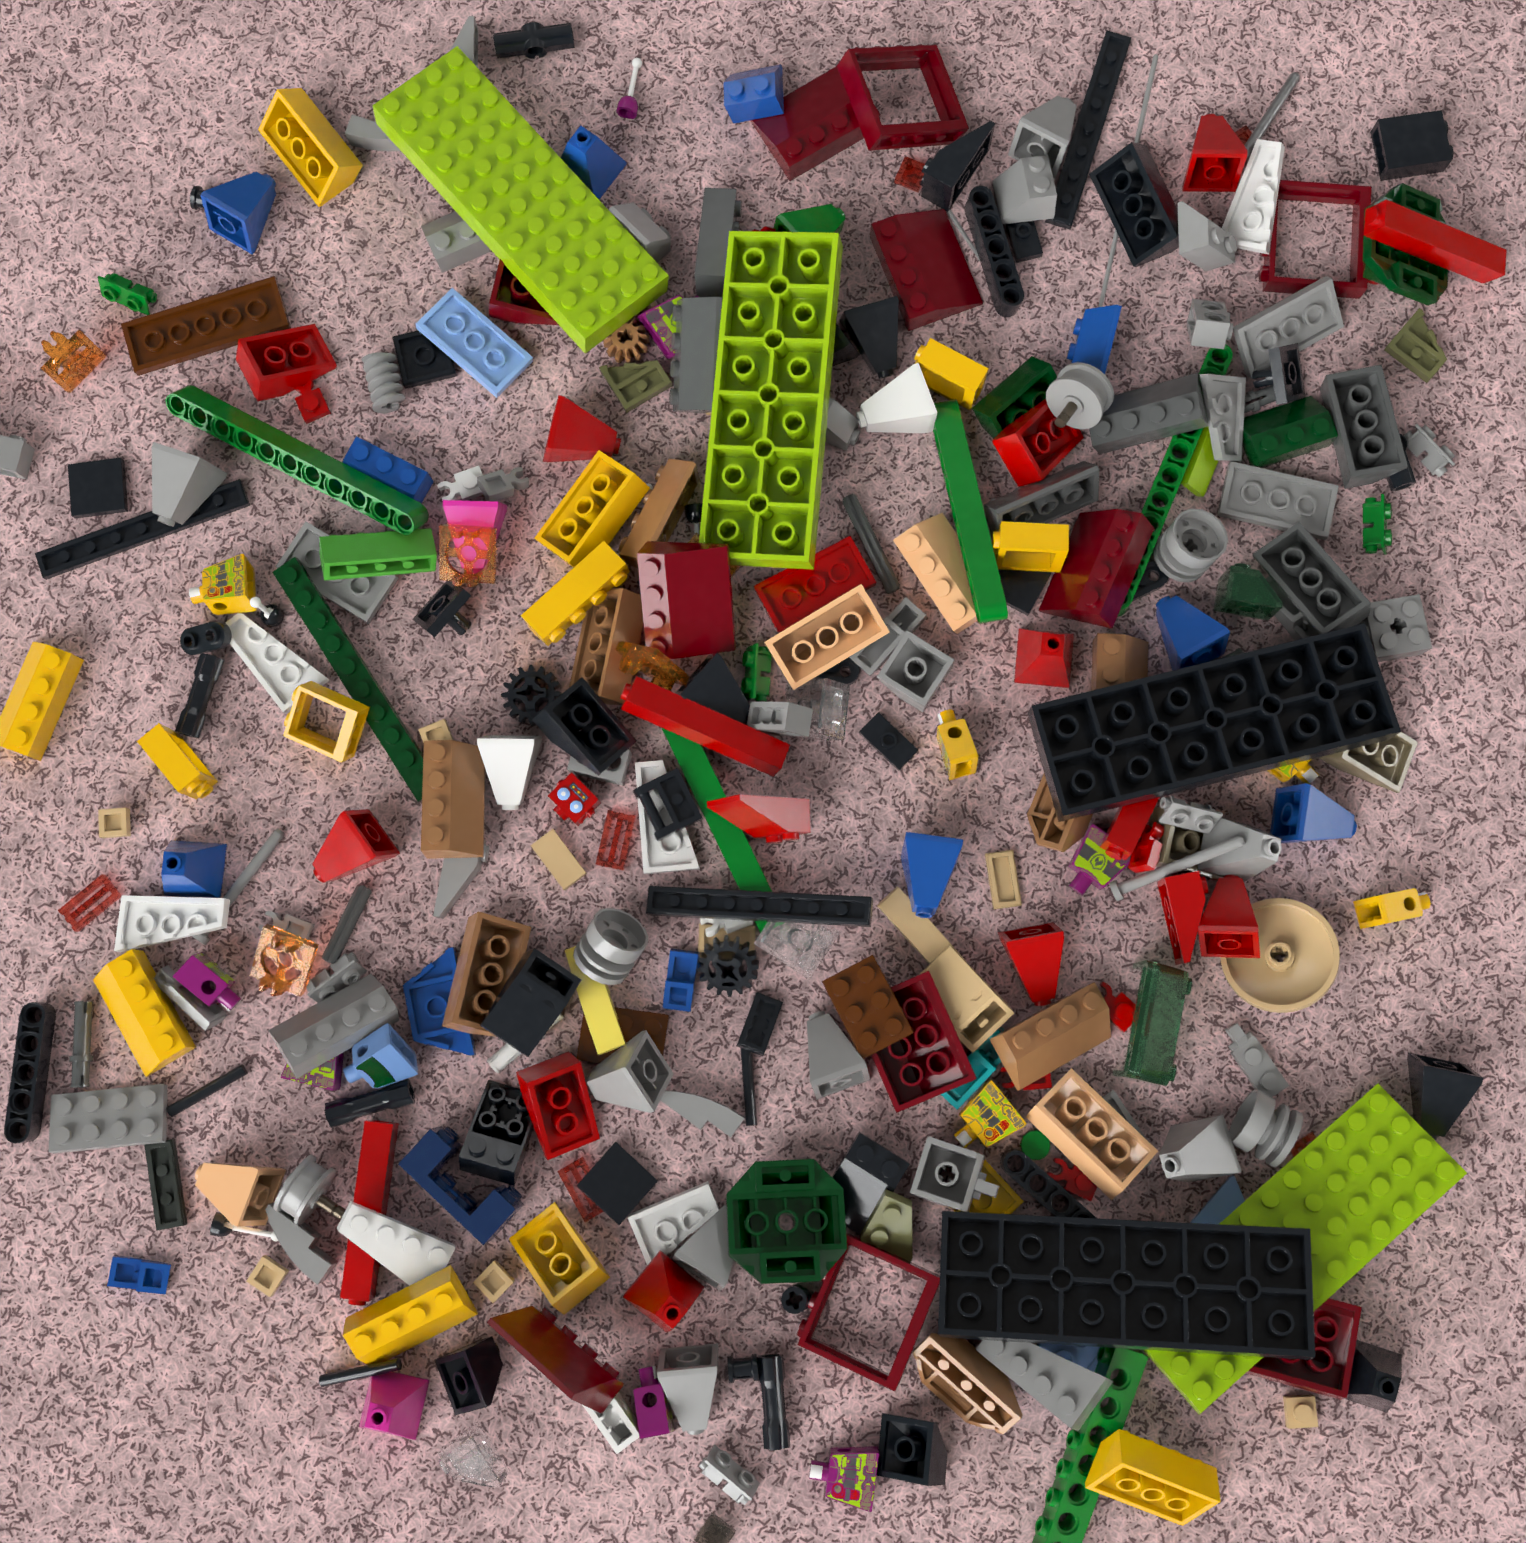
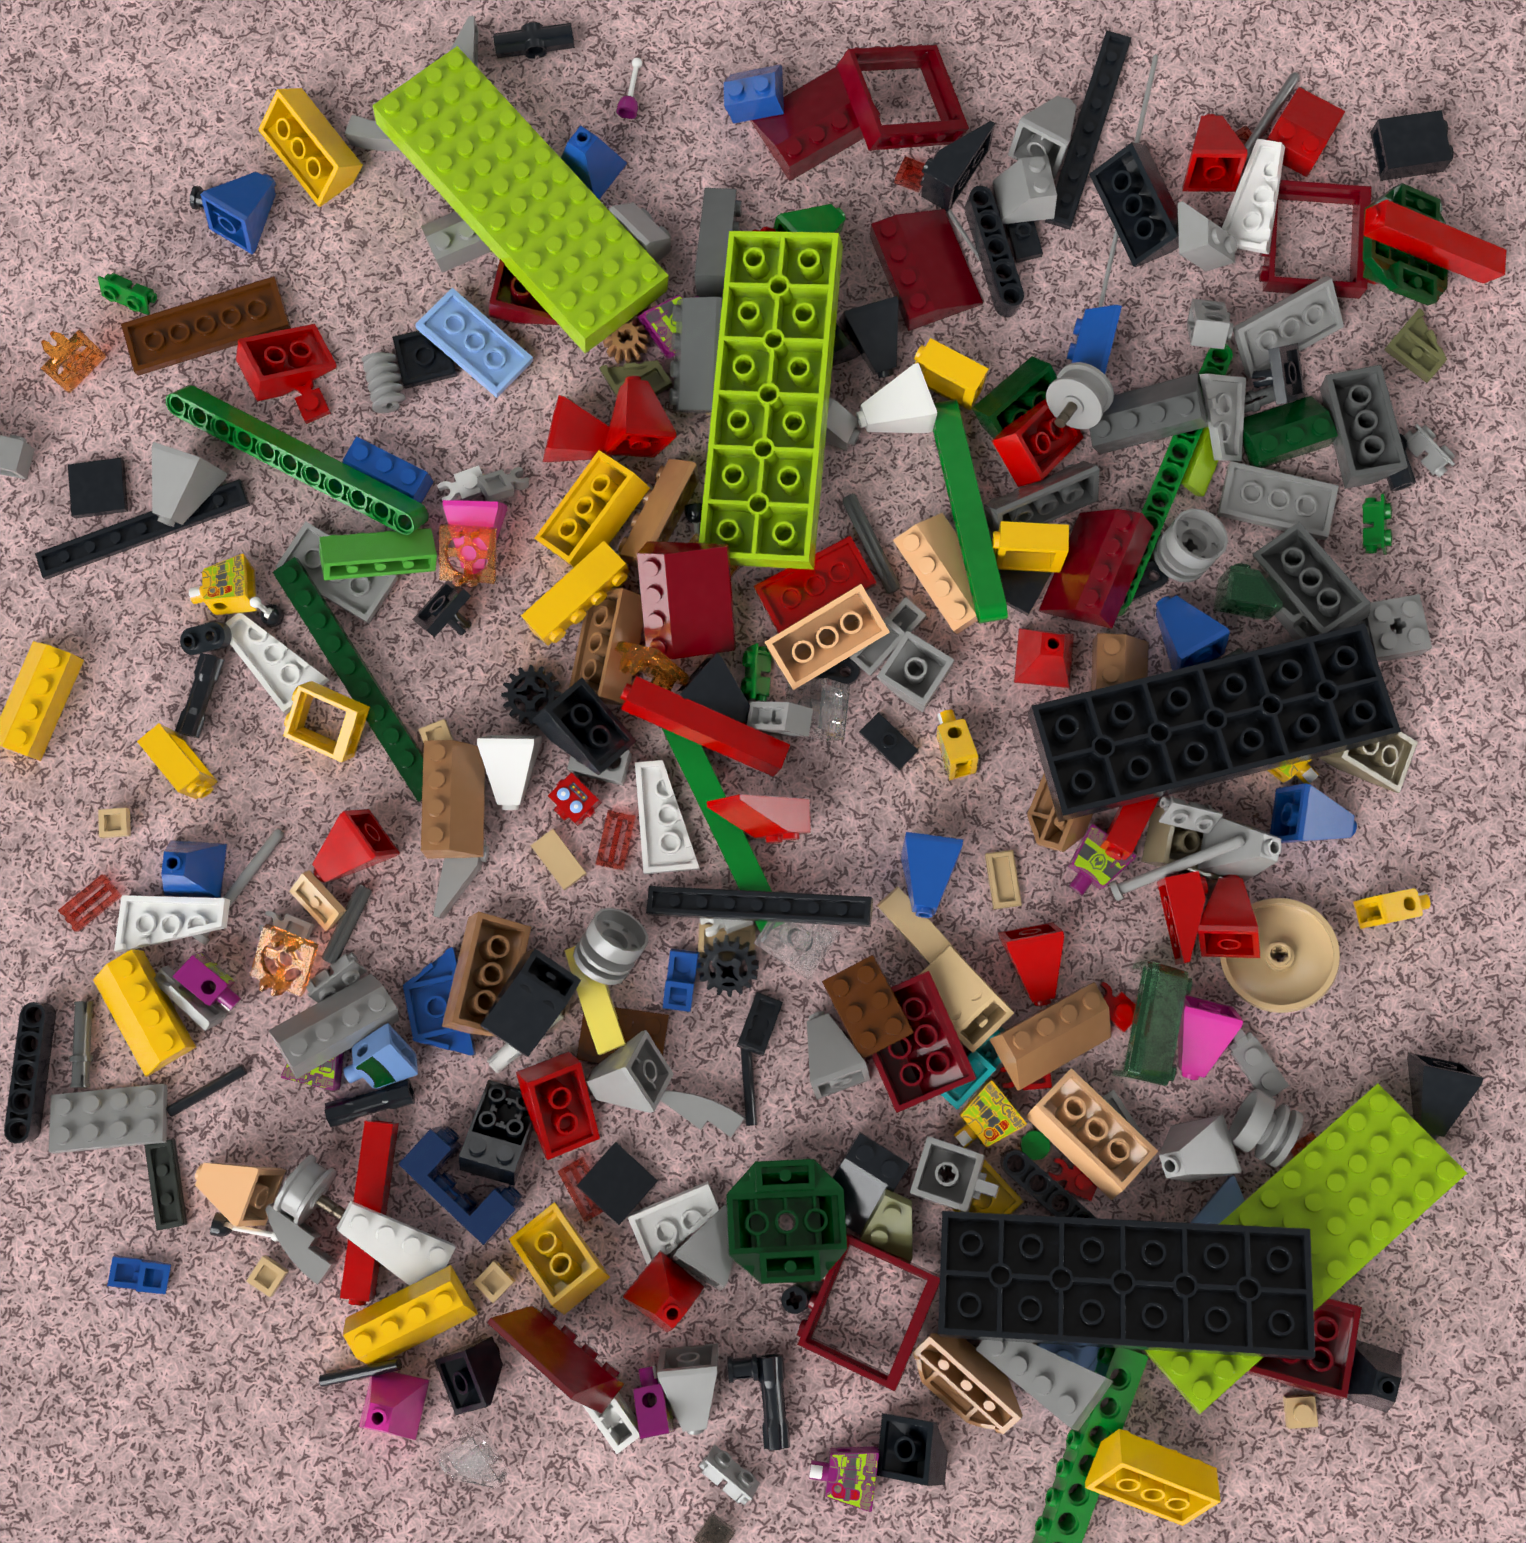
(317, 900): none -> tan plate
(638, 422): none -> red slope
(676, 800): black plate -> none
(1147, 852): red plate -> none
(1204, 1035): none -> dark pink slope
(1305, 130): none -> red slope

